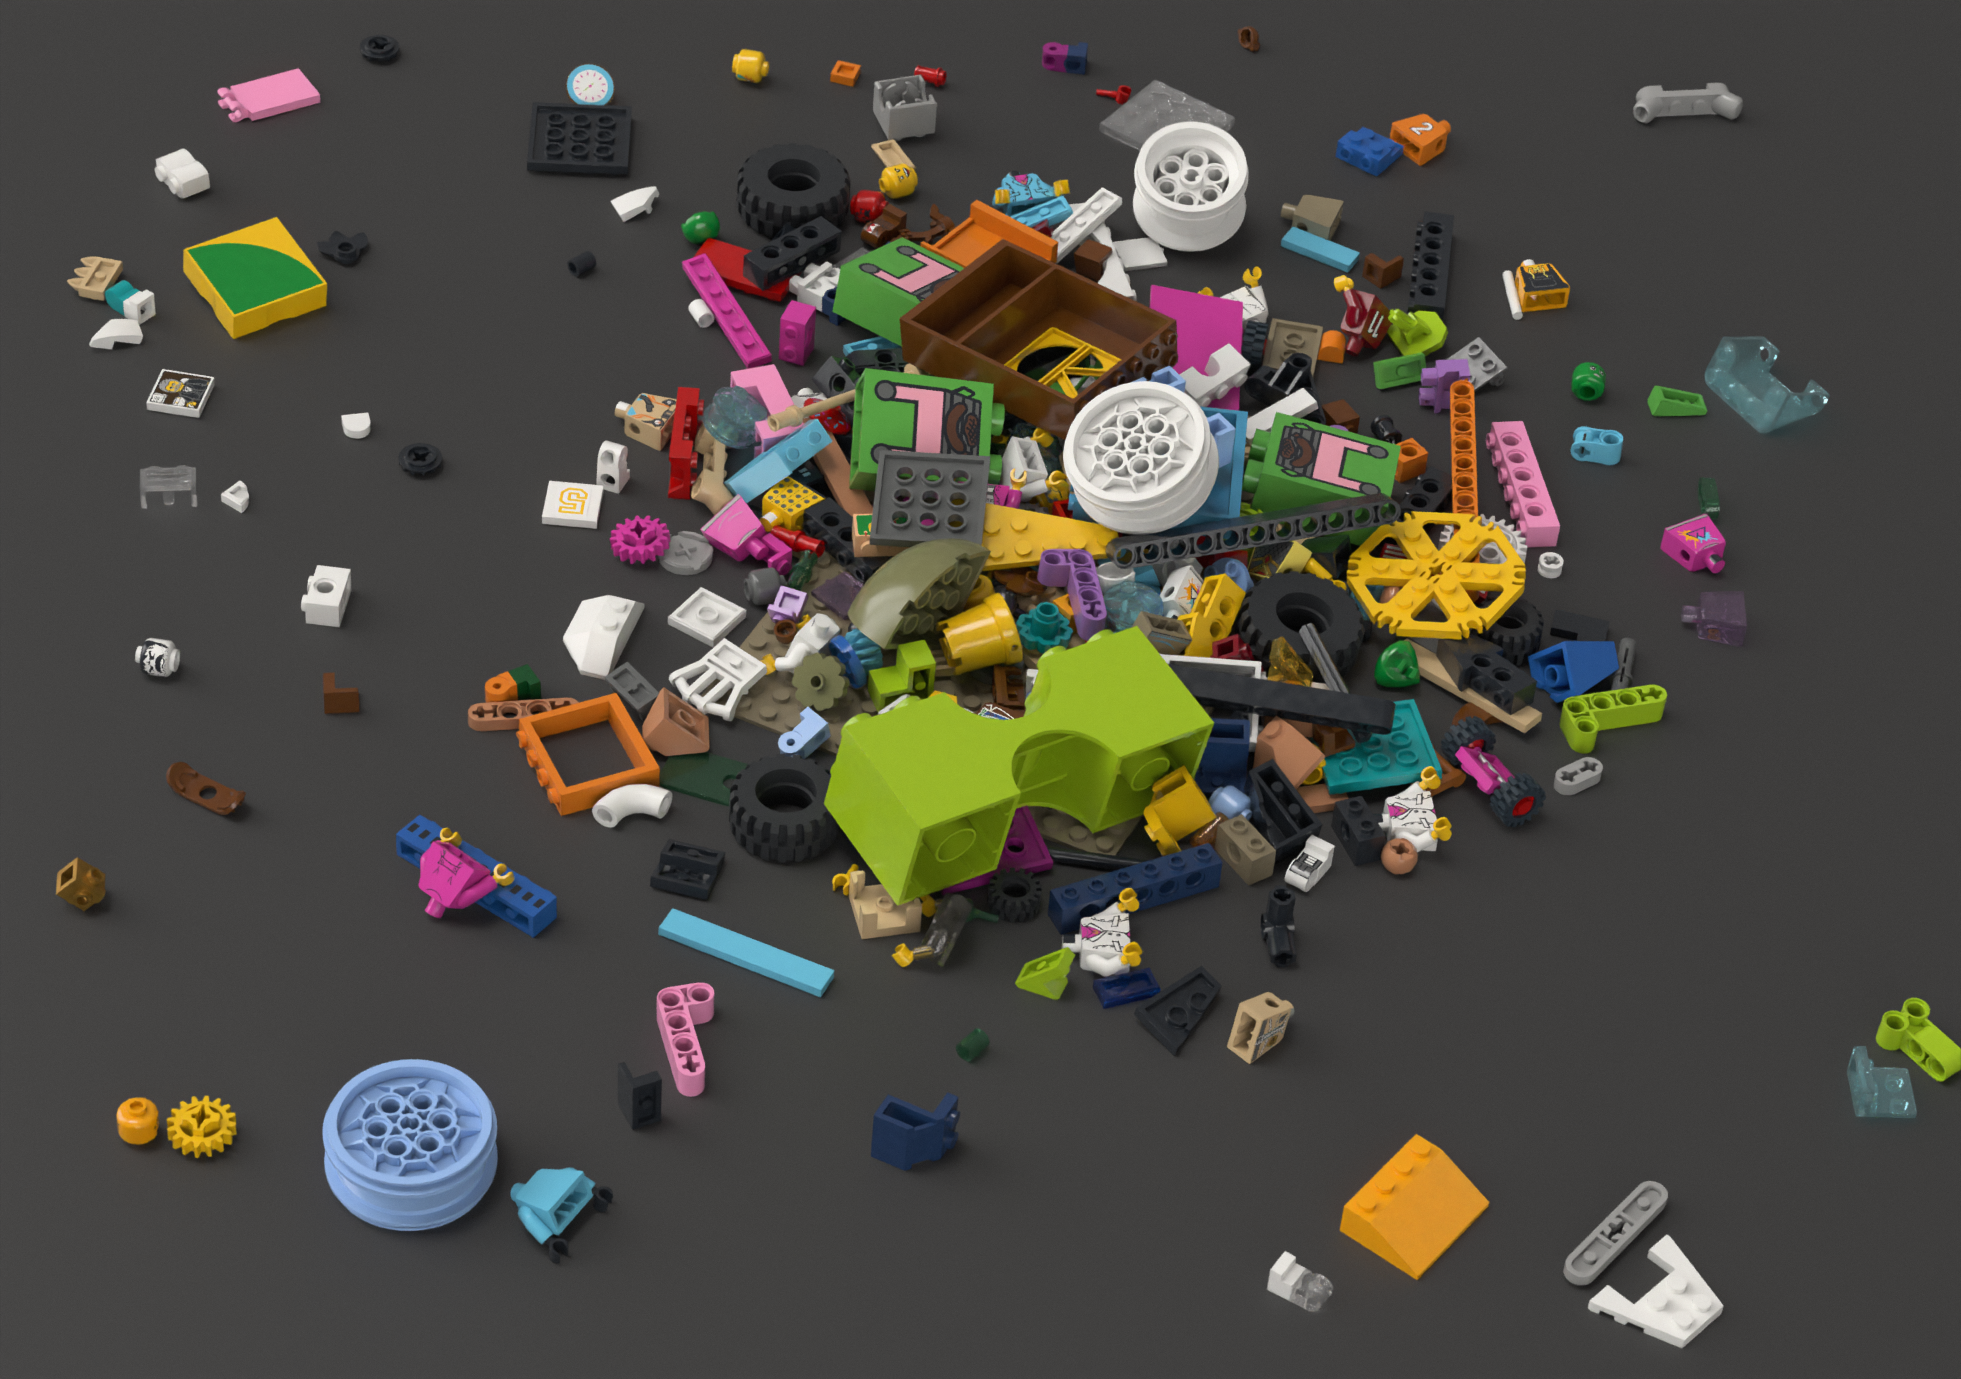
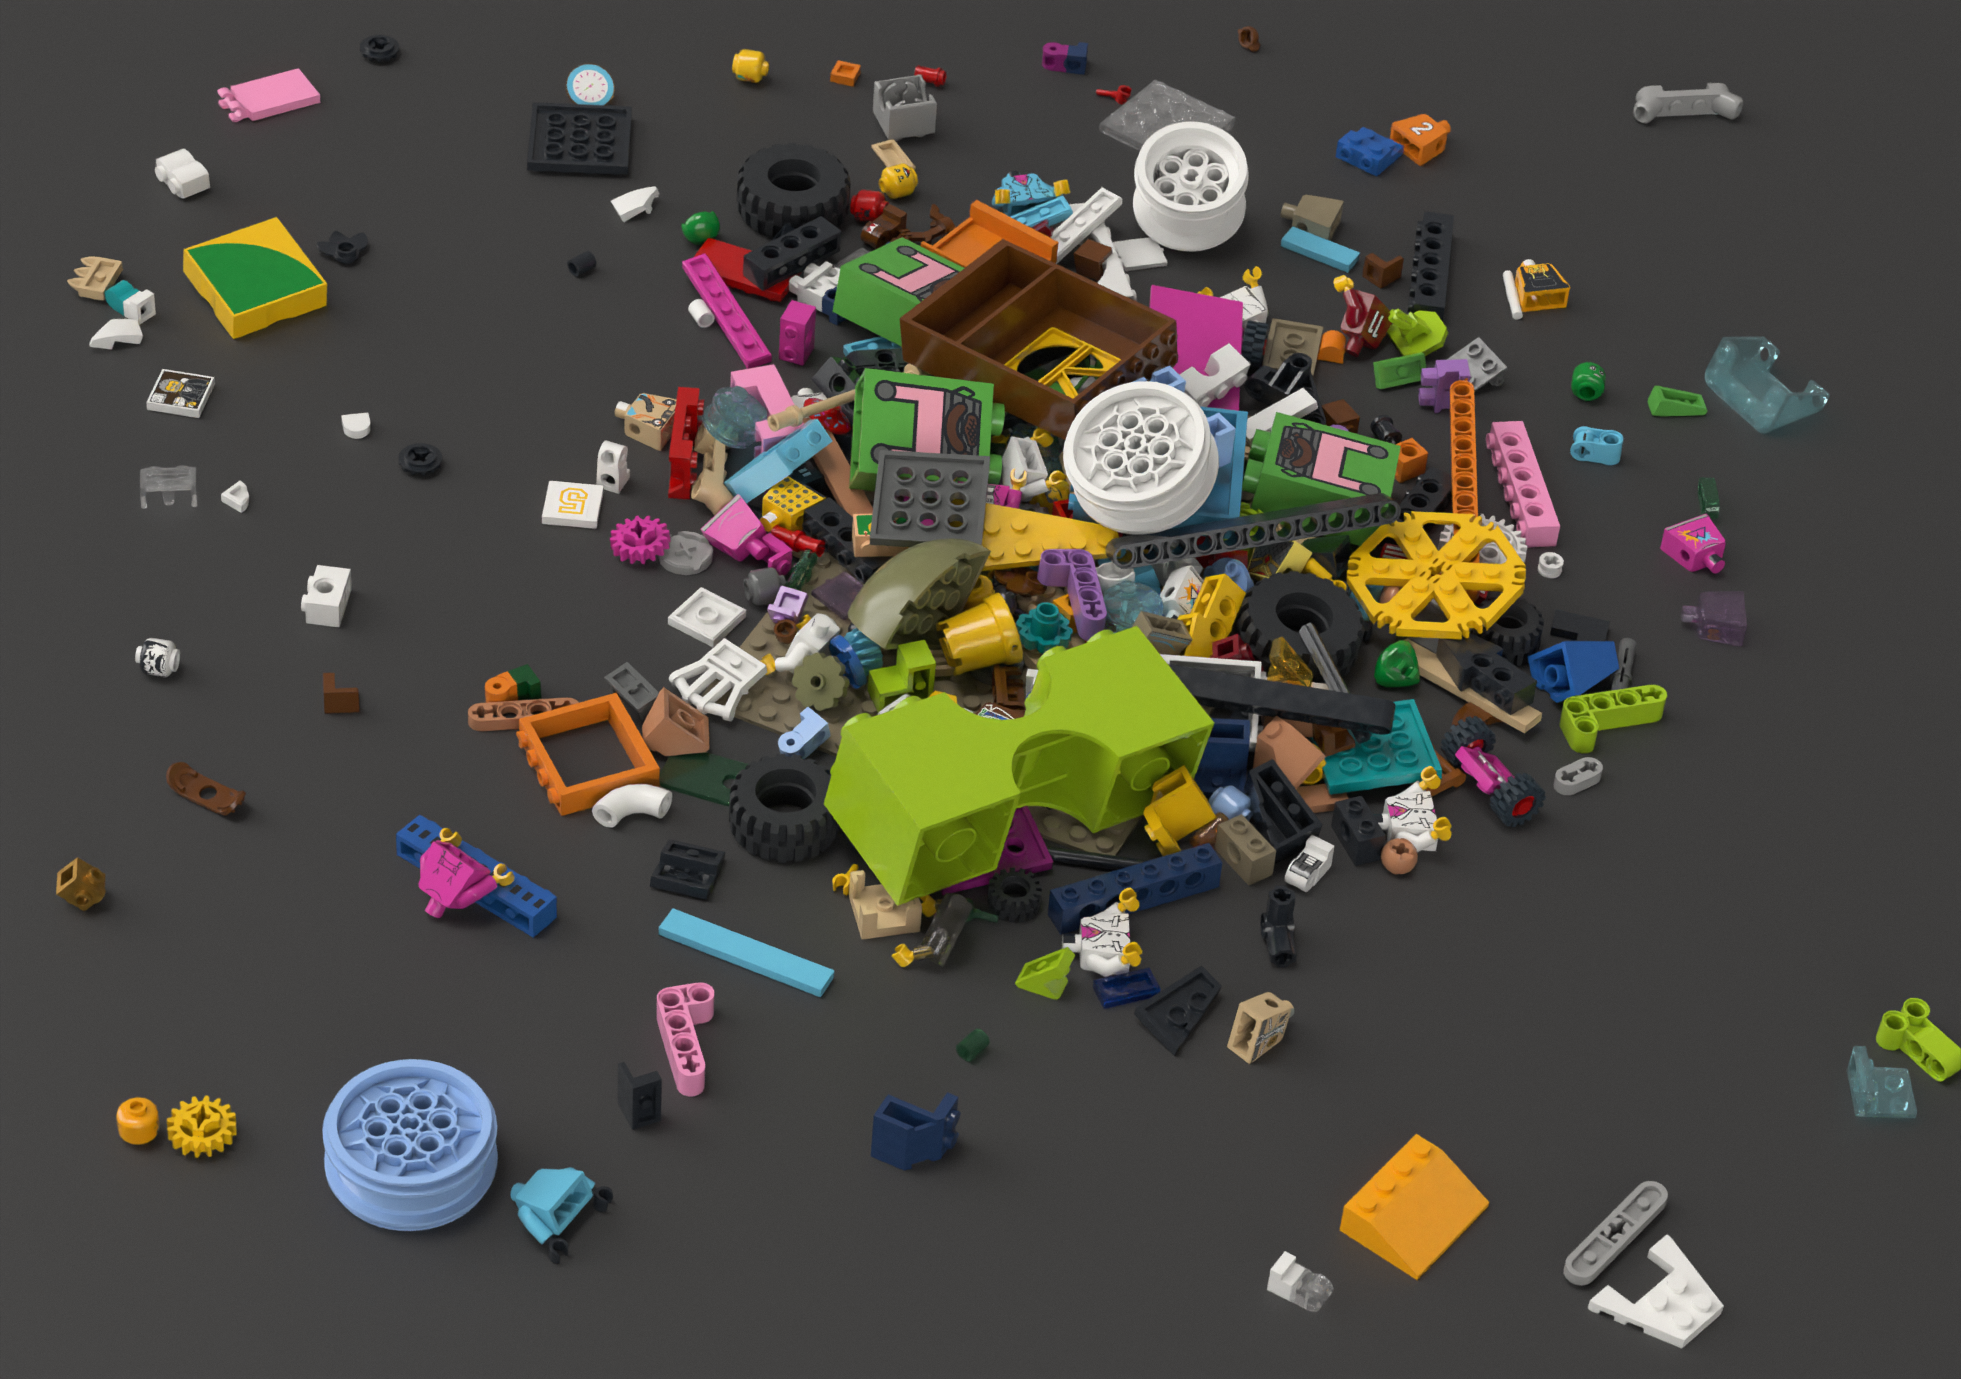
(601, 633): white wedge -> none

